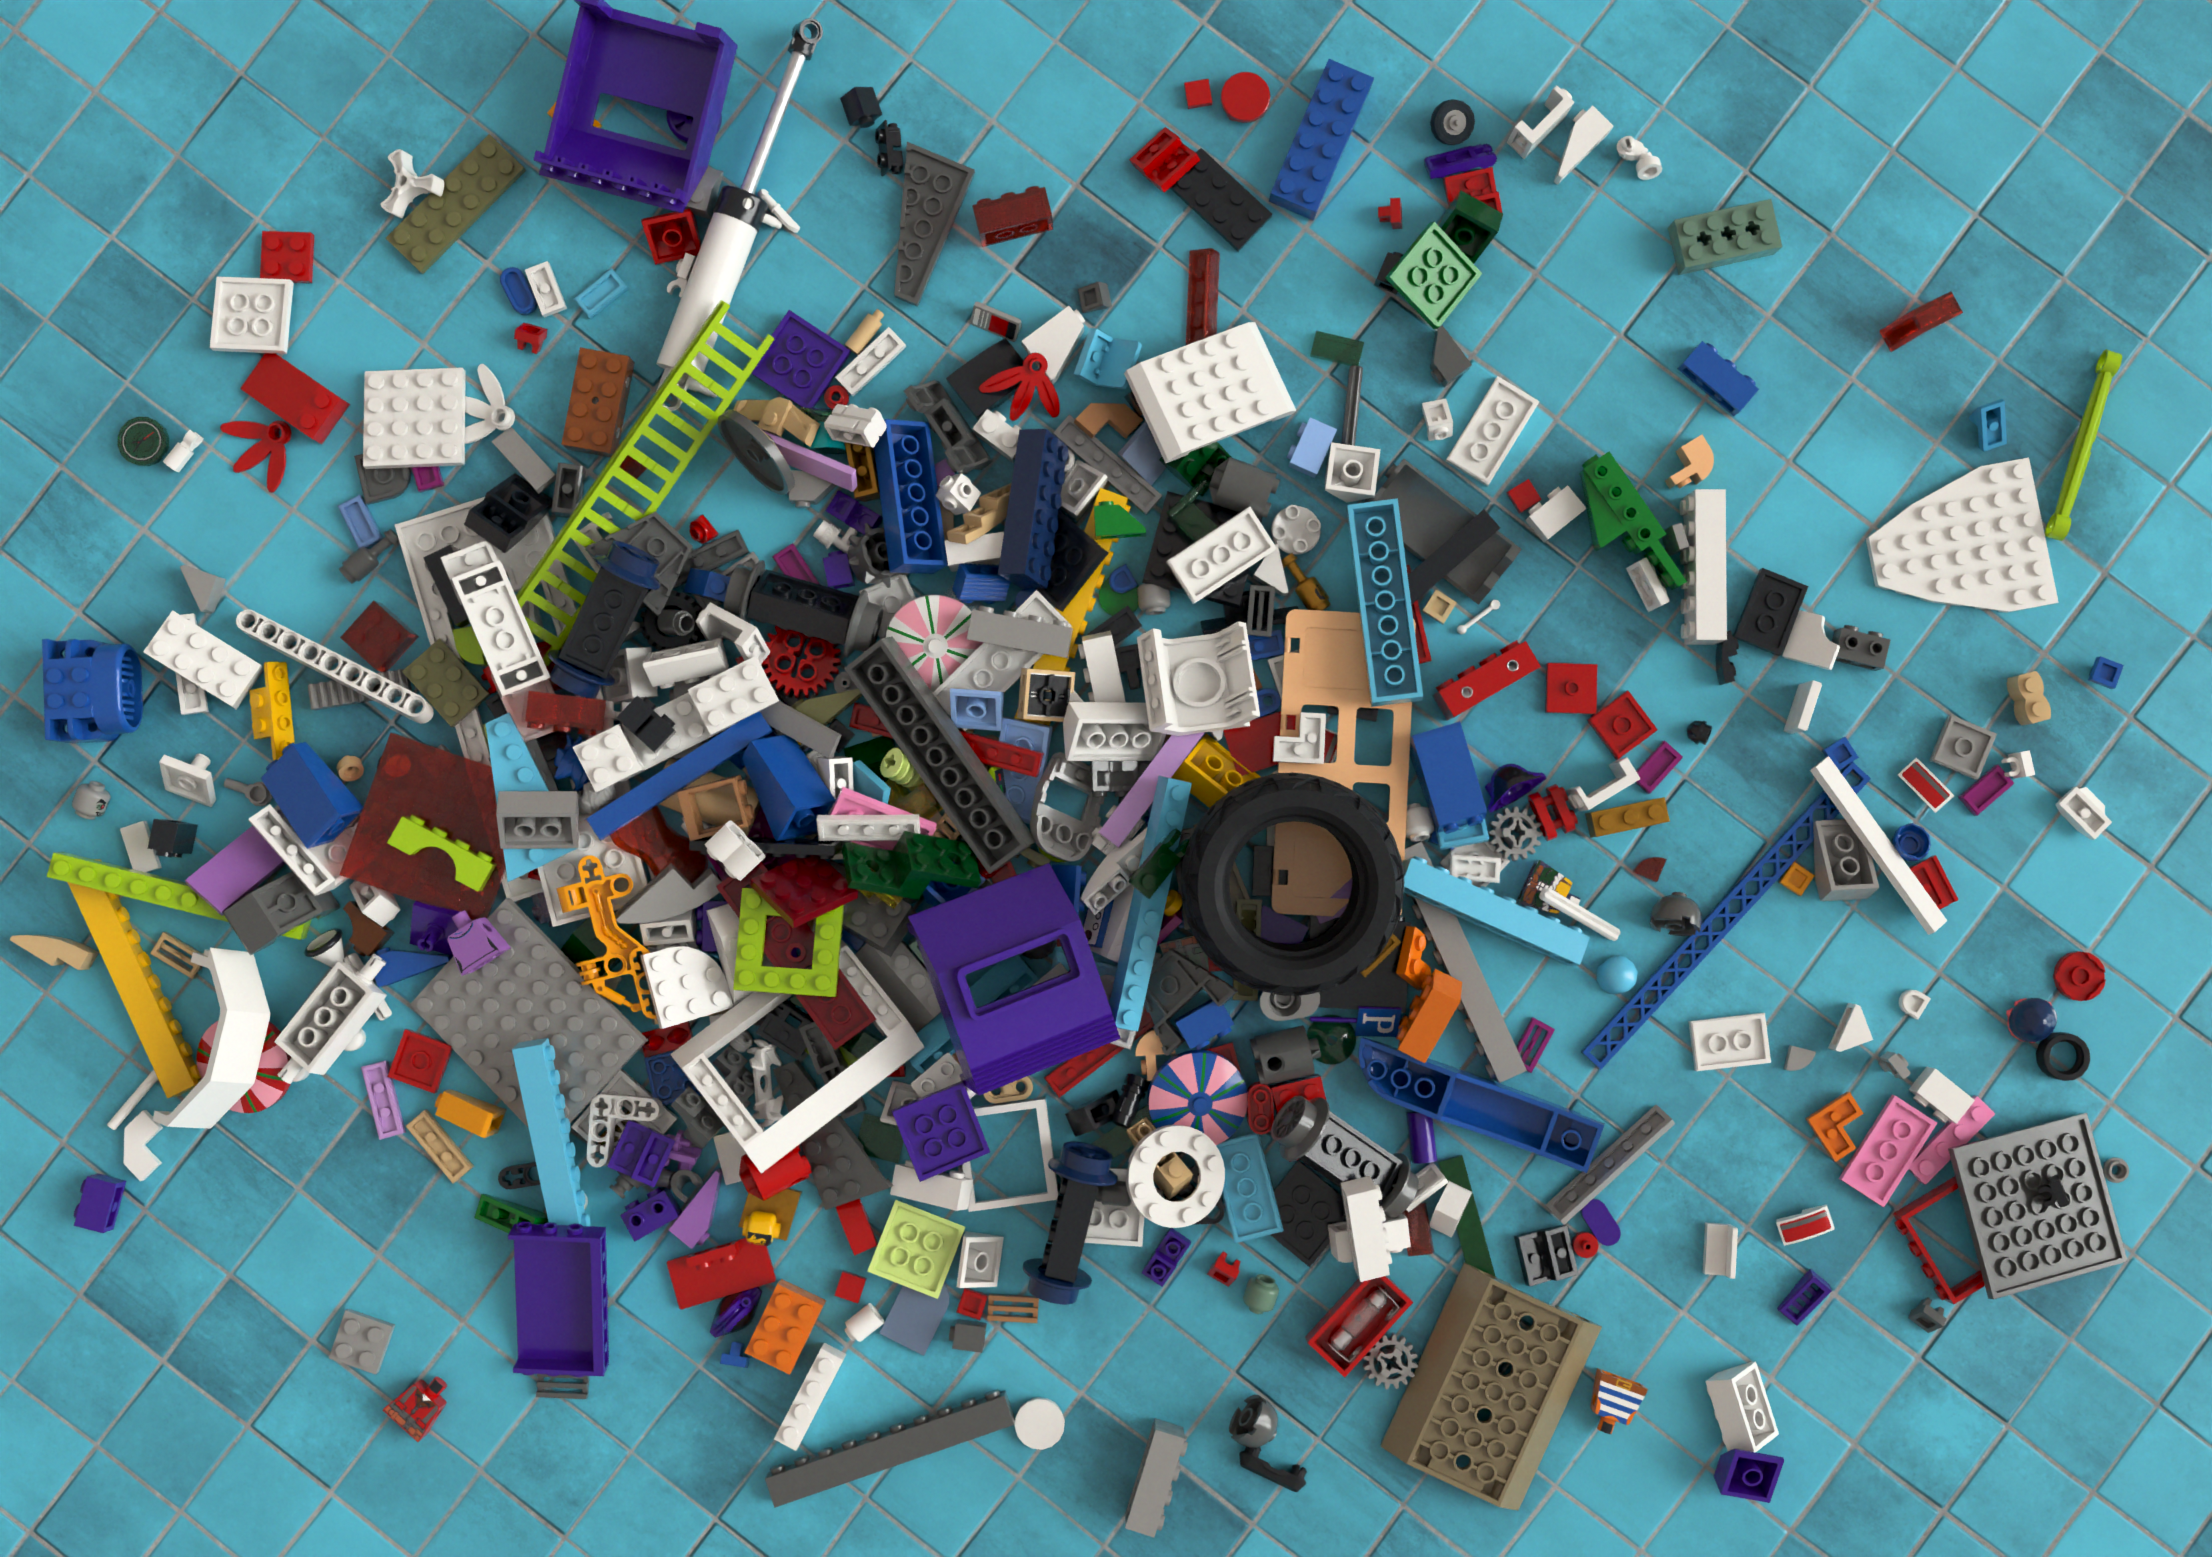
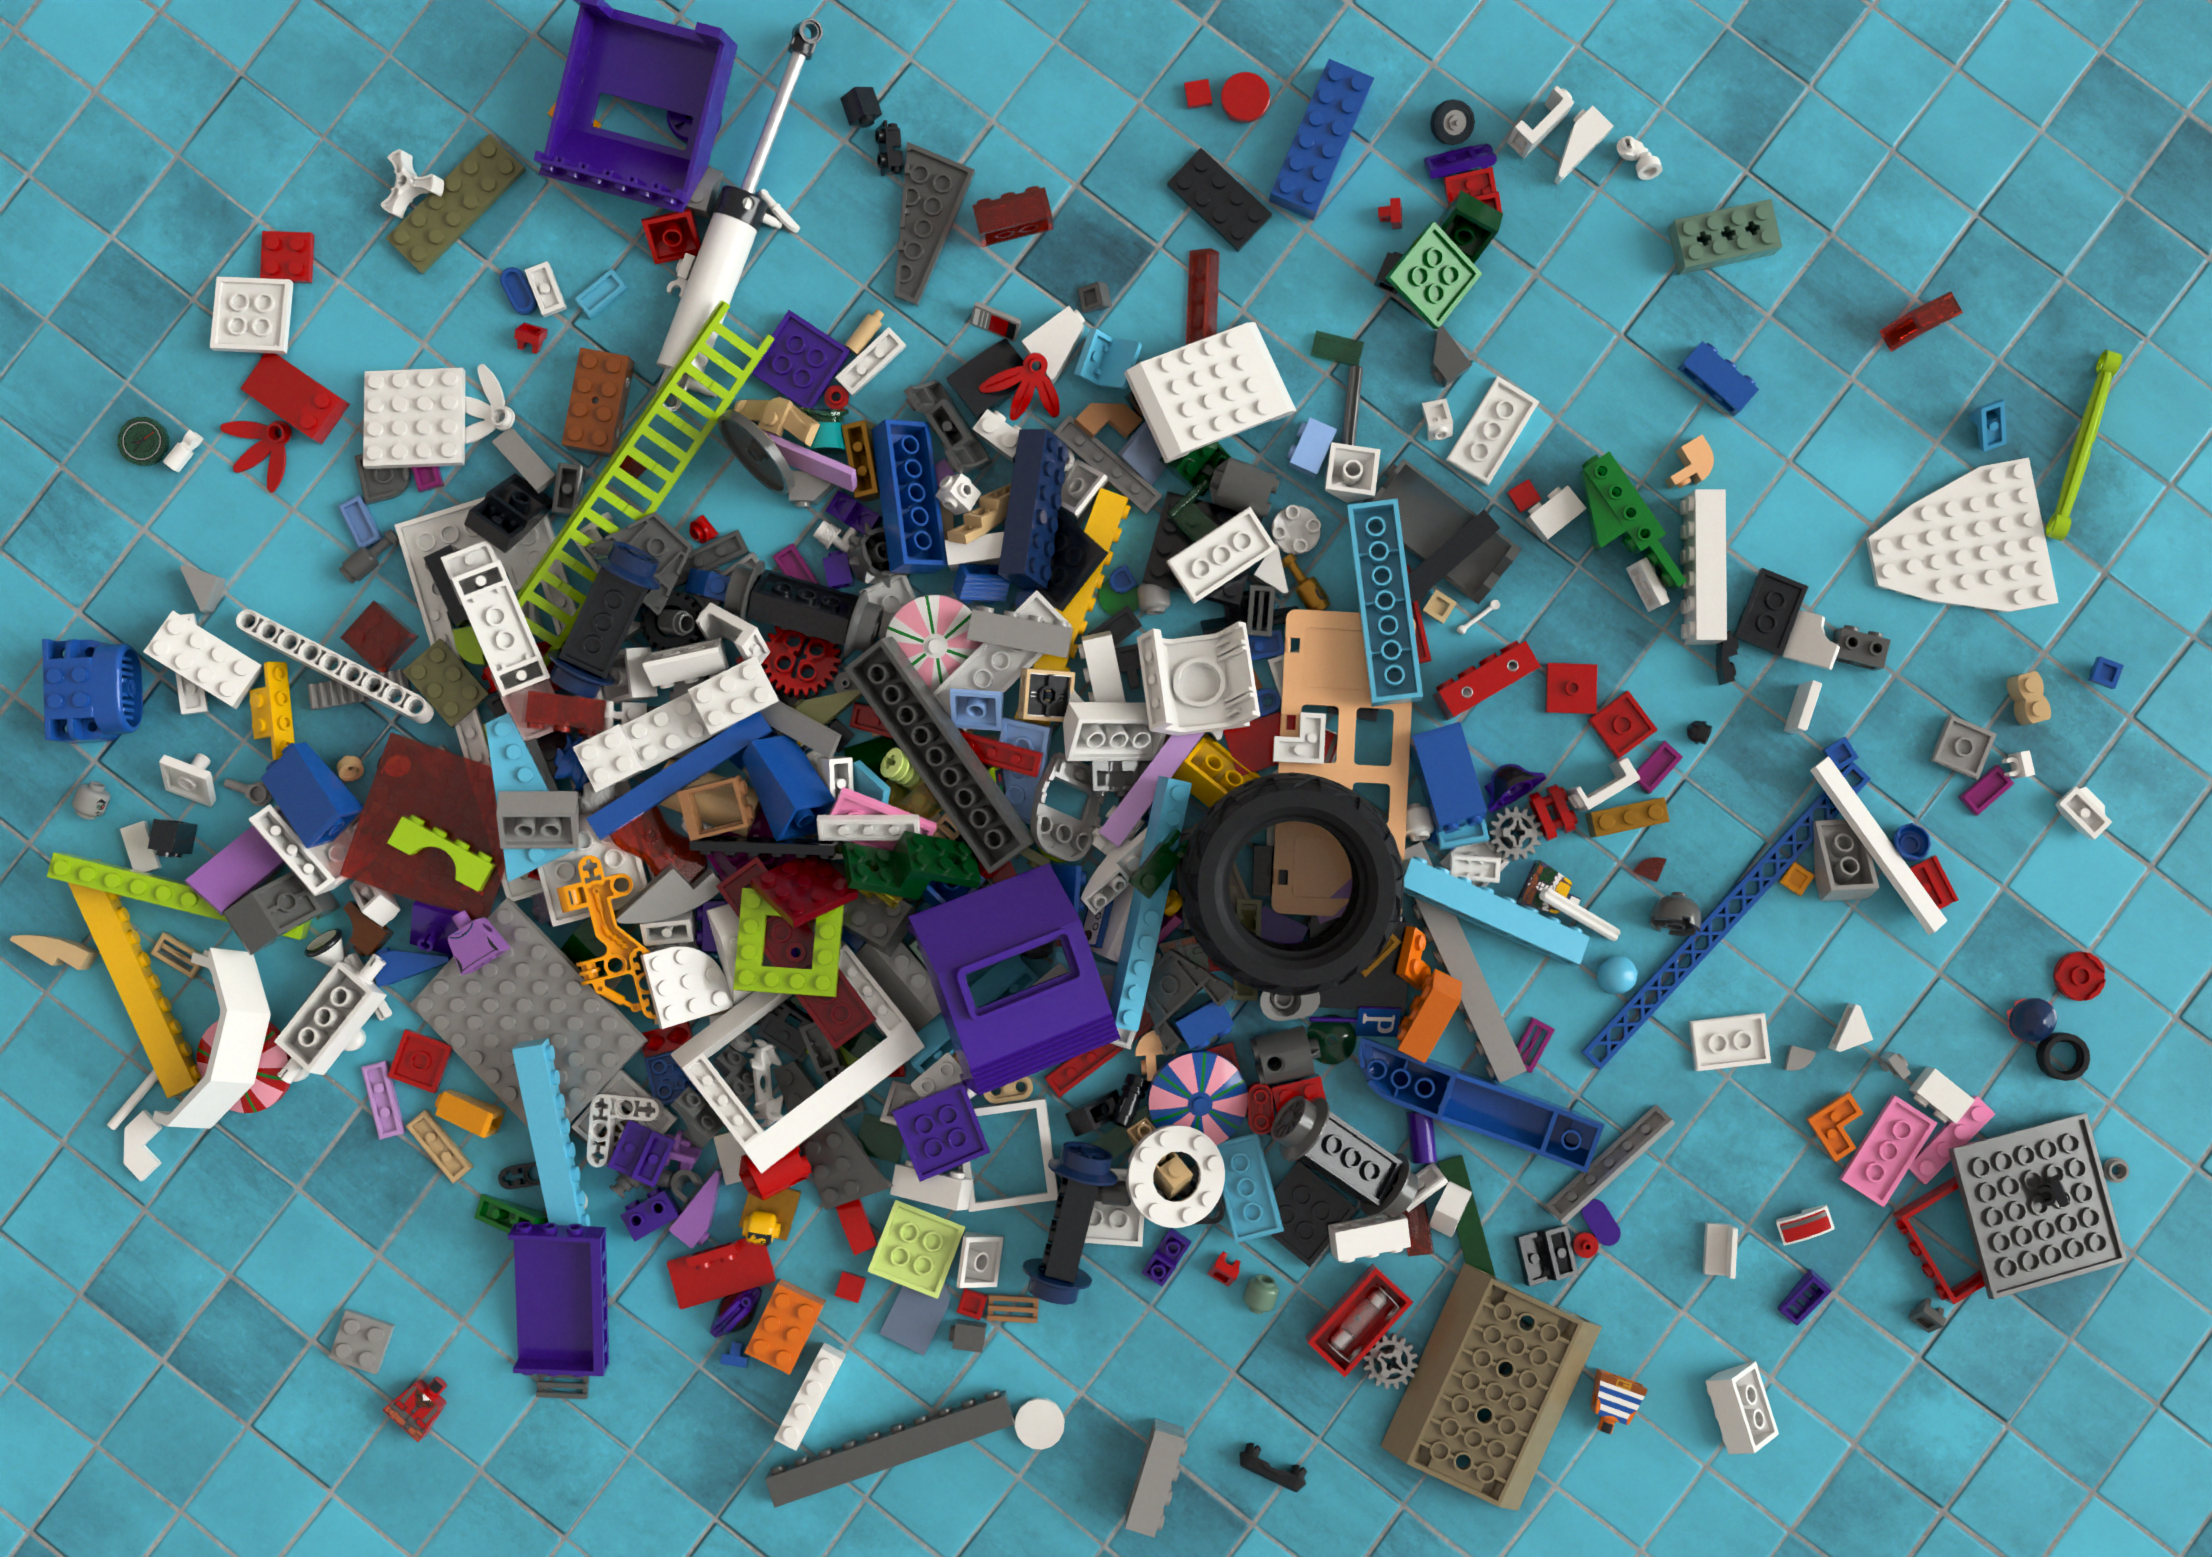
(99, 1203): dark purple brick -> none
(647, 724): black piece -> none
(734, 850): white brick -> none
(855, 425): white brick -> none
(863, 1323): white brick -> none
(1115, 522): green slope -> none
(1164, 159): red slope -> none
(1255, 1423): dark grey cylinder -> none
(1365, 1228): white brick -> none
(1675, 539): light grey tile -> none
(1748, 1474): dark purple slope -> none
(1913, 1003): white tile -> none
(1926, 785): slope -> none

